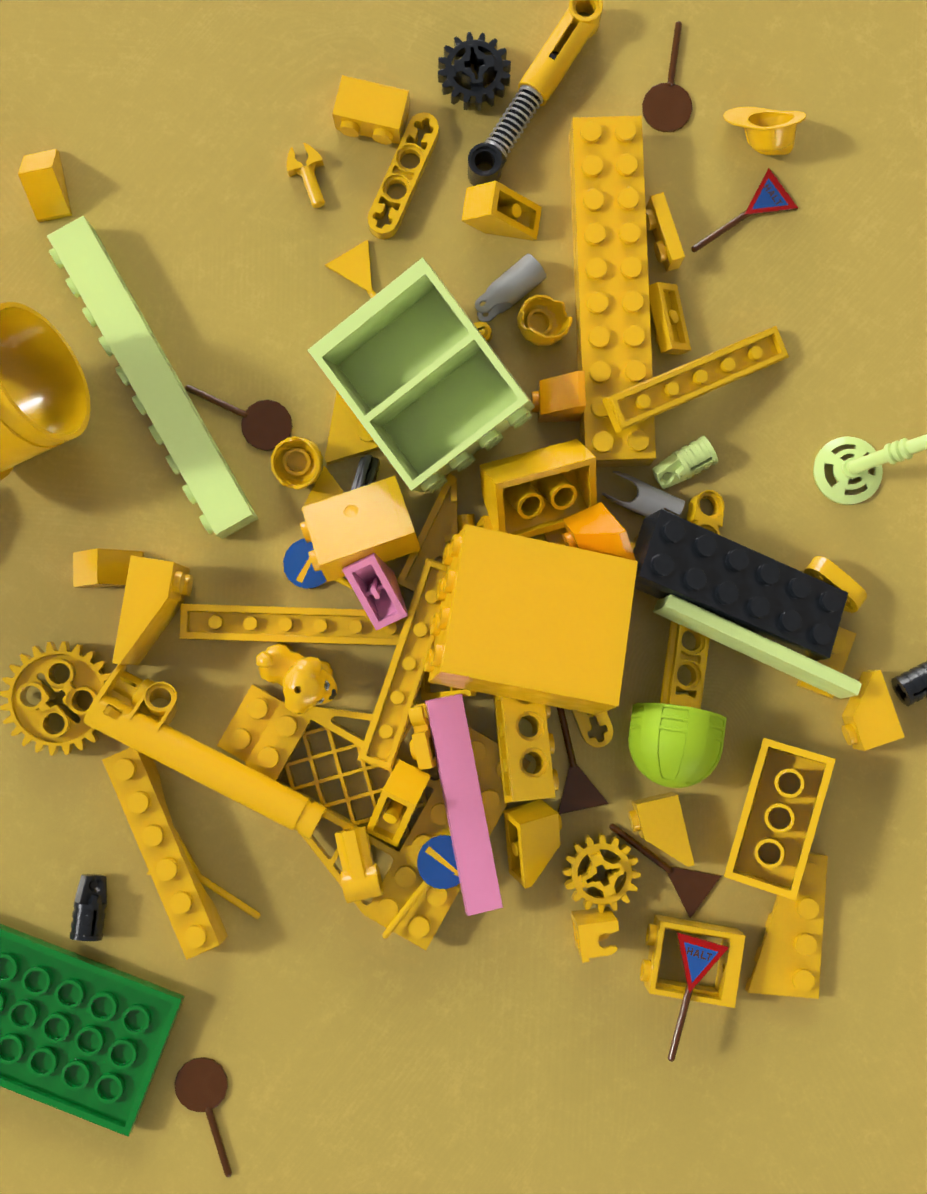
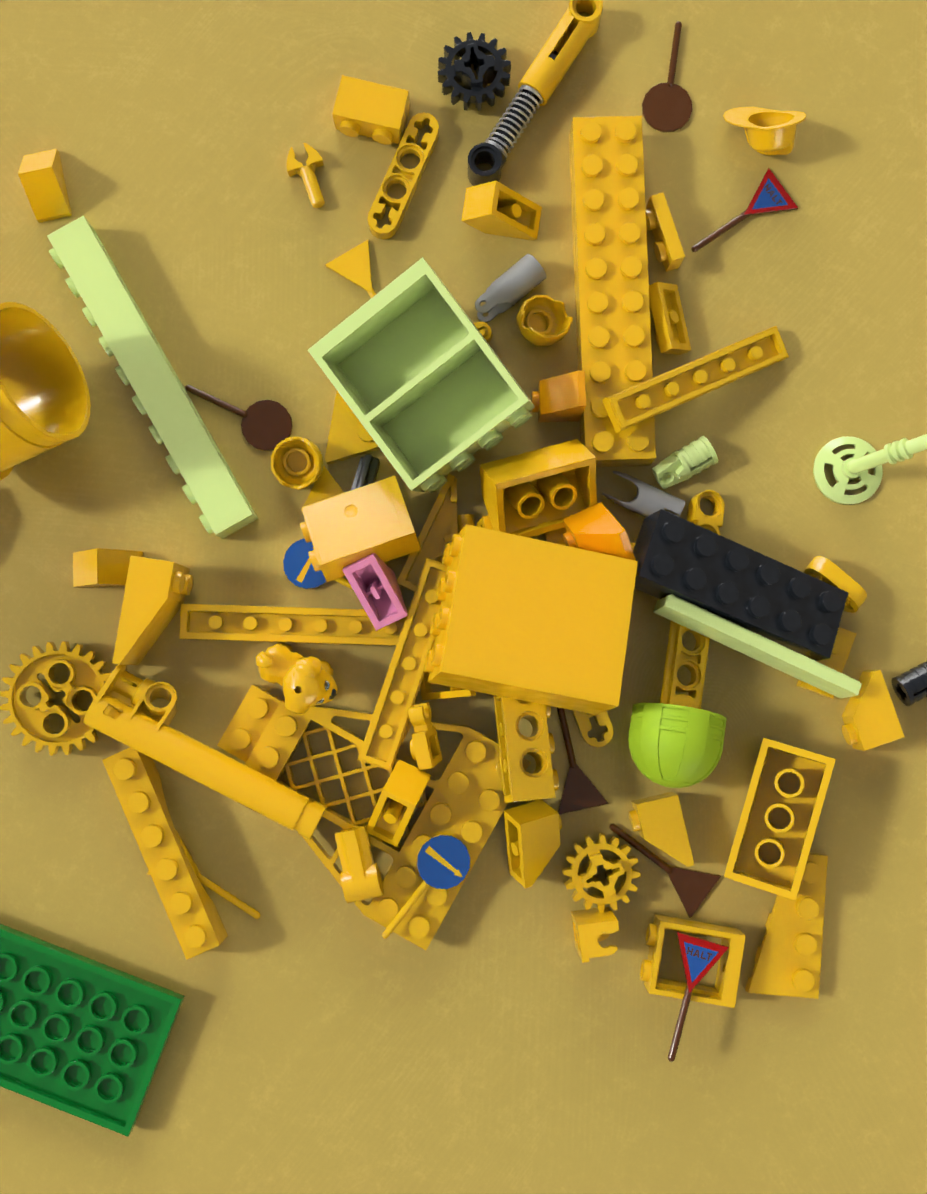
(89, 908): black hinge -> none
(200, 1088): reddish brown piece -> none
(463, 804): bright pink tile -> none

